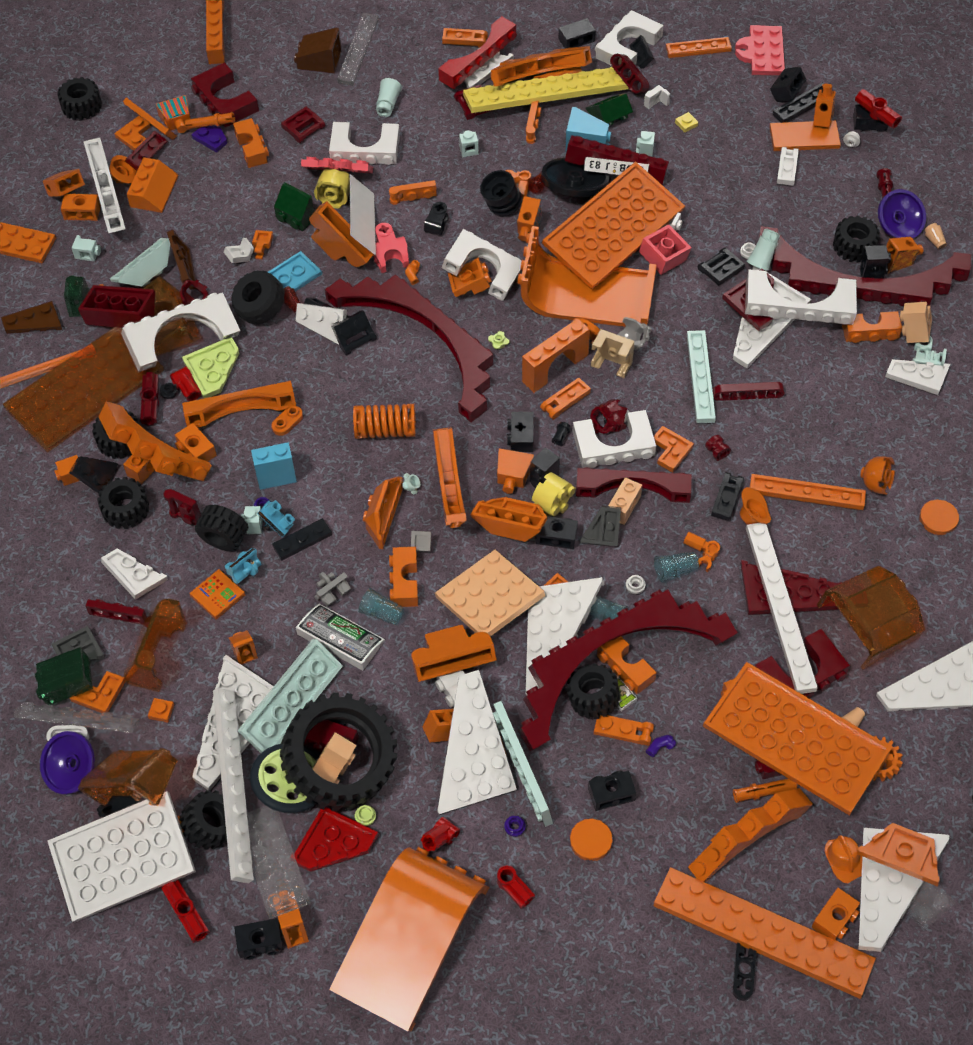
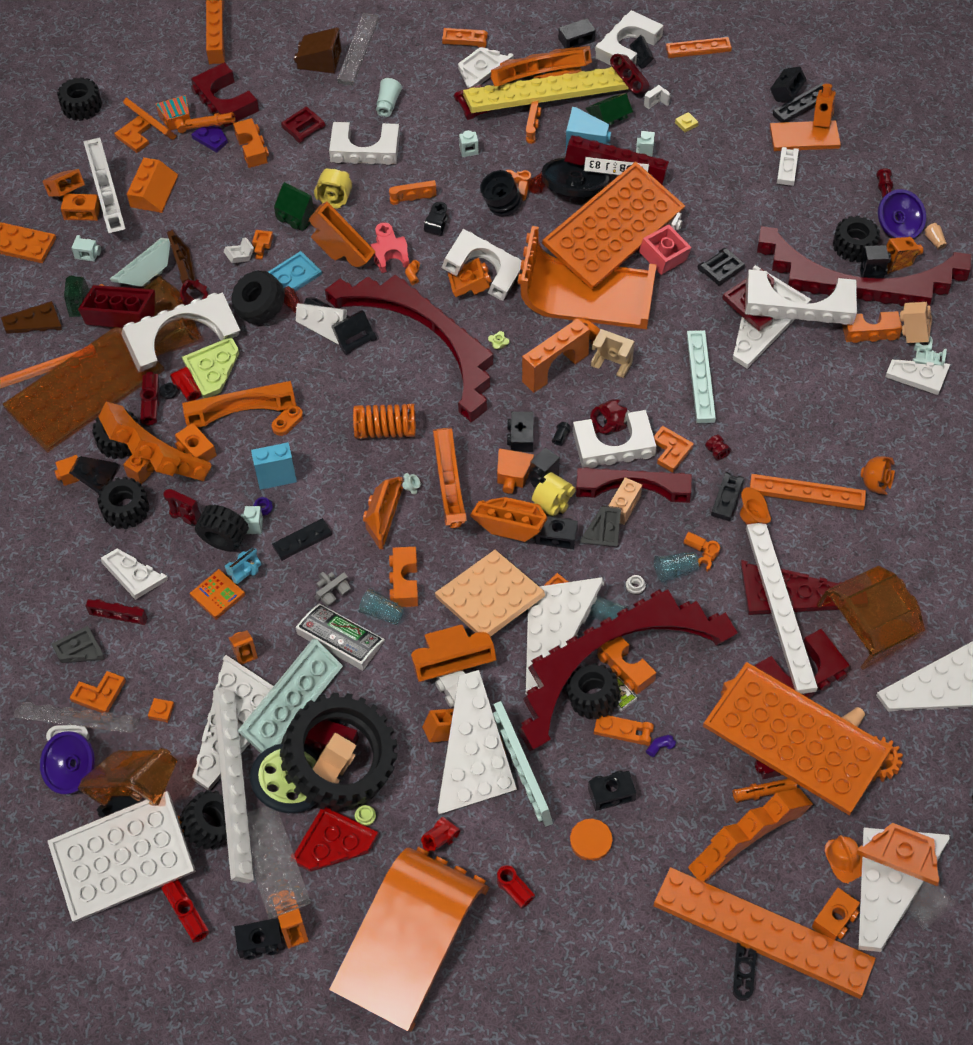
(63, 676): clear green brick -> none
(120, 170): orange piece -> none
(146, 149): dark red tile -> none
(162, 621): clear orange windscreen -> none
(275, 519): medium azure hips -> none
(342, 165): coral plate -> none
(362, 214): white sticker -> none
(421, 540): light grey tile -> none
(457, 70): red arch -> none
(514, 820): dark purple plate -> none
(529, 216): orange torso -> none
(565, 398): orange plate -> none
(634, 330): light grey helmet -> none
(745, 248): white plate -> none
(762, 50): coral plate -> none
(764, 250): light aqua plant -> none
(765, 391): dark red beam -> none
(852, 139): white plate -> none
(863, 121): black brick -> none
(878, 108): red piece -> none
(939, 517): orange tile -> none

